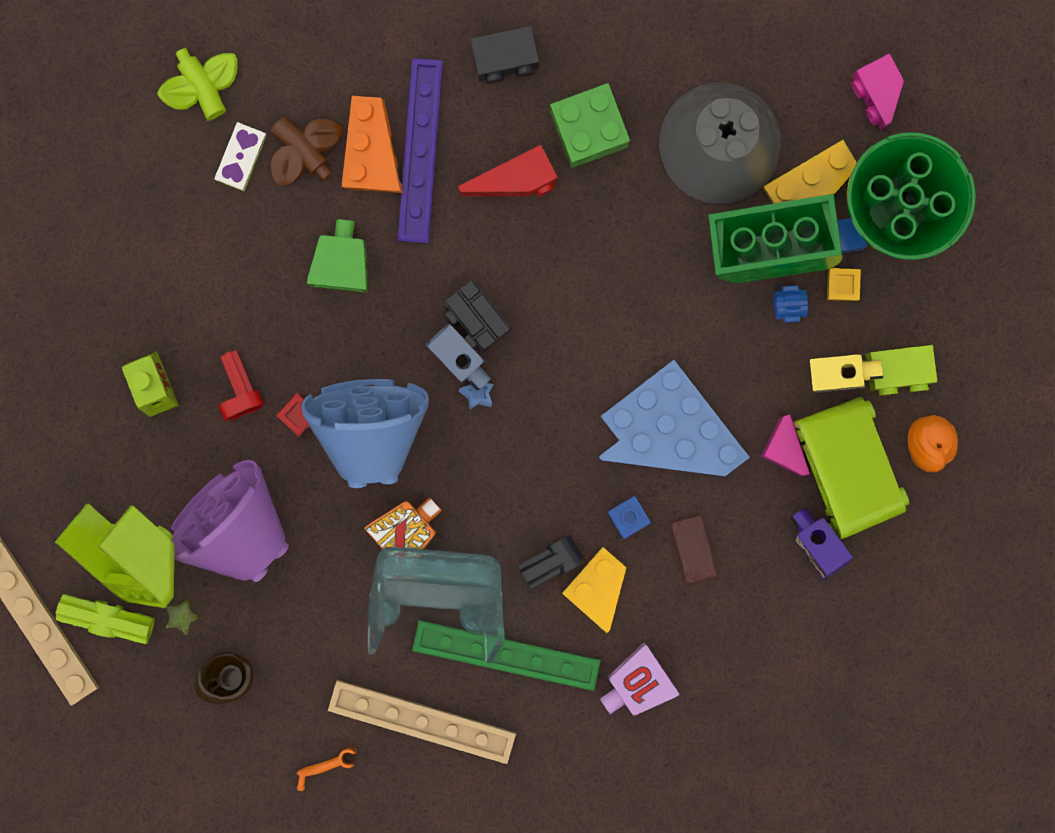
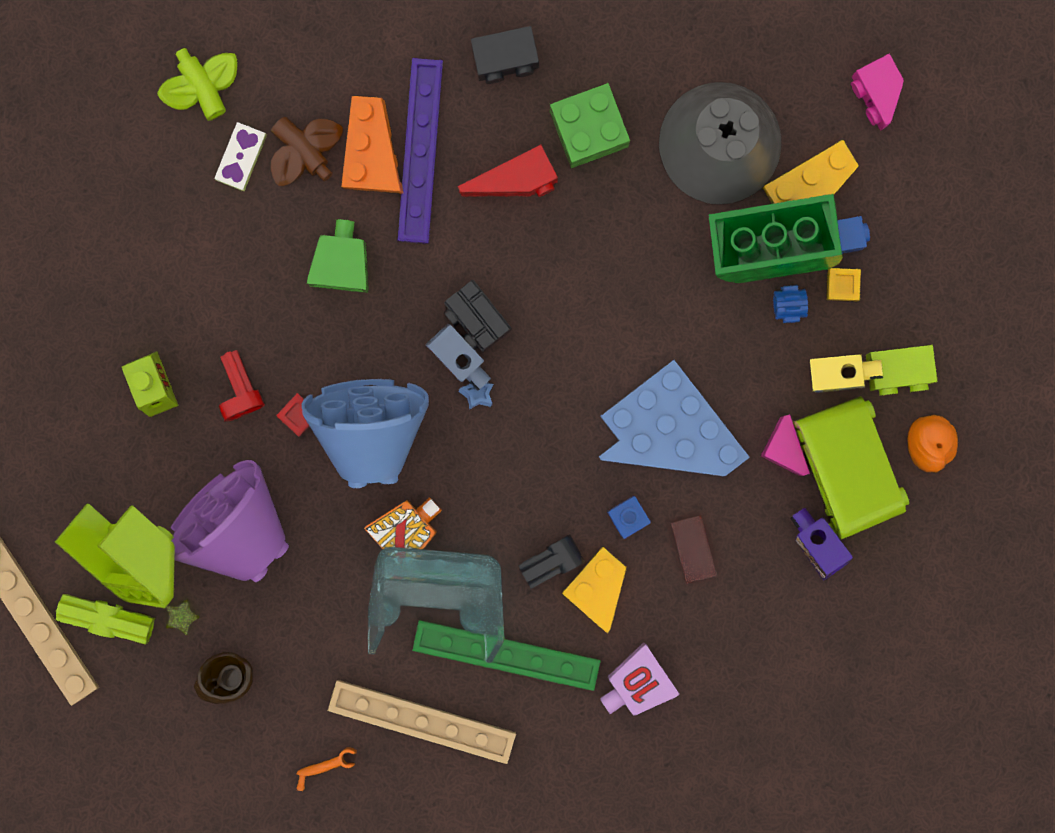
(911, 196): green cone -> none

